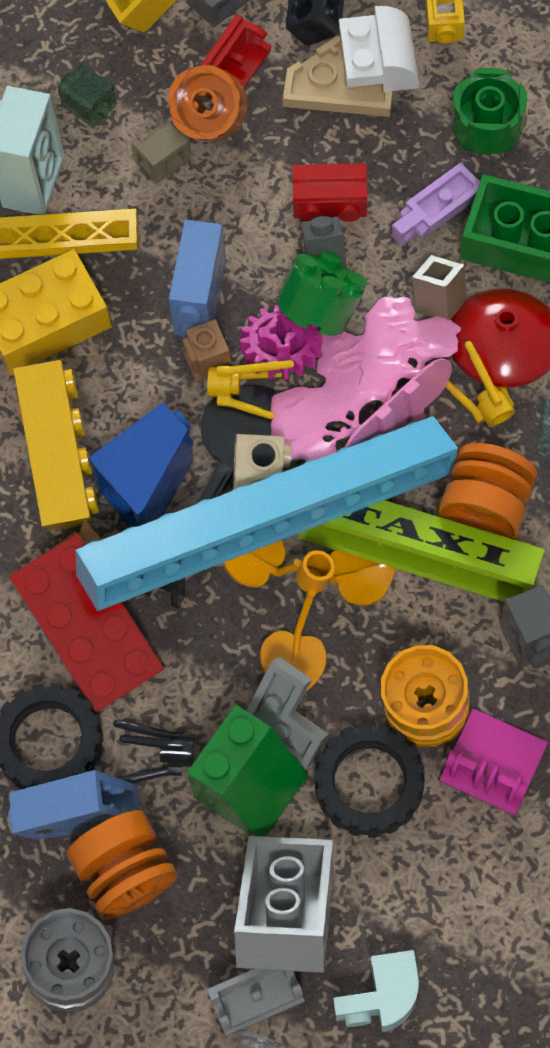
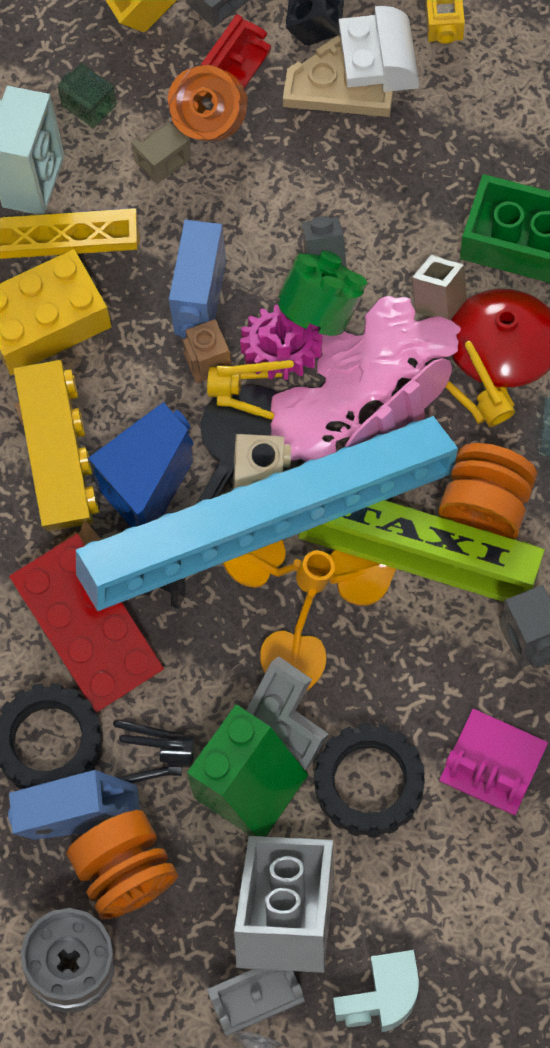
(330, 191): red brick -> none
(422, 673): light orange wheel -> none
(436, 204): lavender hinge -> none
(488, 111): green brick -> none

